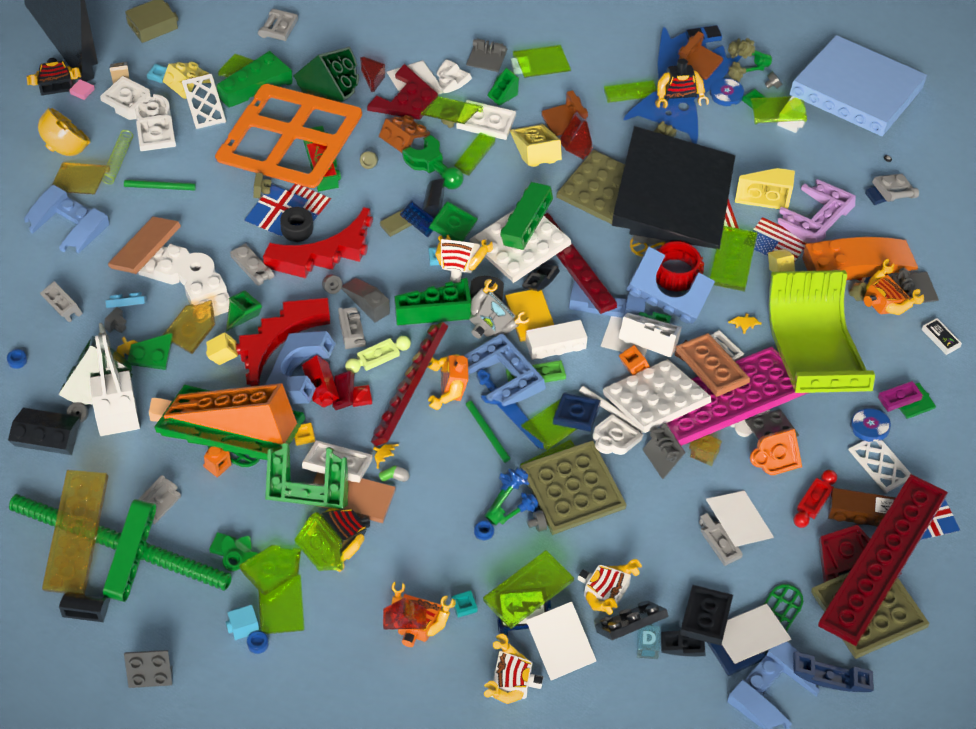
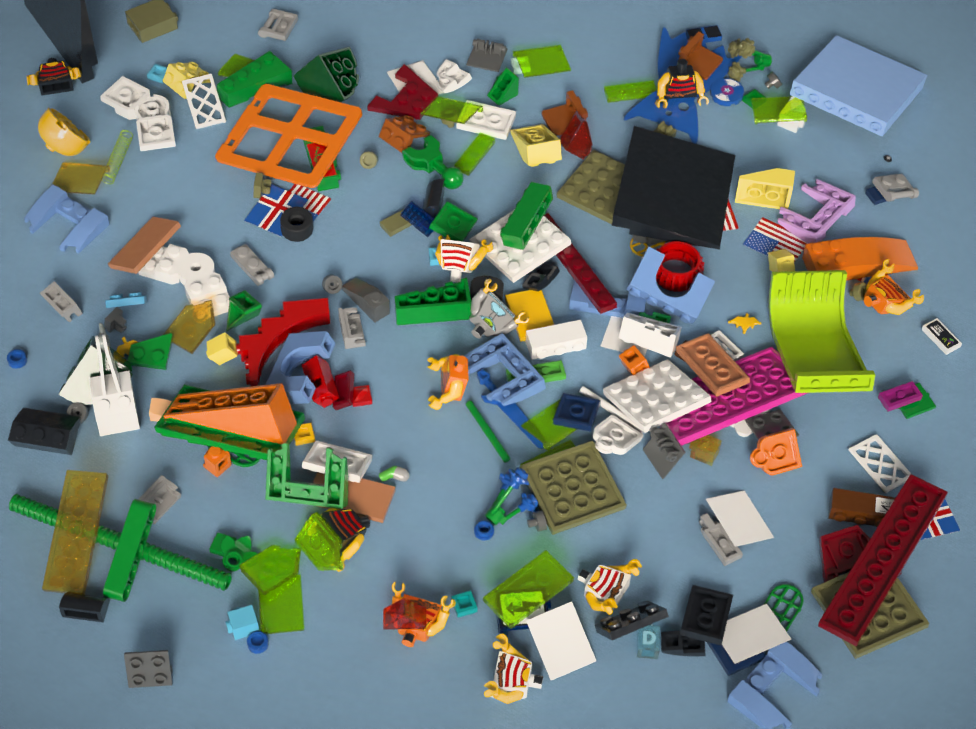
(82, 89): bright pink tile -> none
(118, 70): tan slope -> none
(160, 185): green bar -> none
(300, 259): red arch -> none
(373, 72): clear red slope -> none
(378, 354): yellowish green plate -> none
(384, 451): yellow piece -> none
(408, 385): dark red plate -> none
(734, 258): clear neon green tile -> none
(815, 498): red plate -> none
(831, 676): dark blue slope -> none
(870, 425): blue tile -> none
(914, 281): dark grey hinge -> none

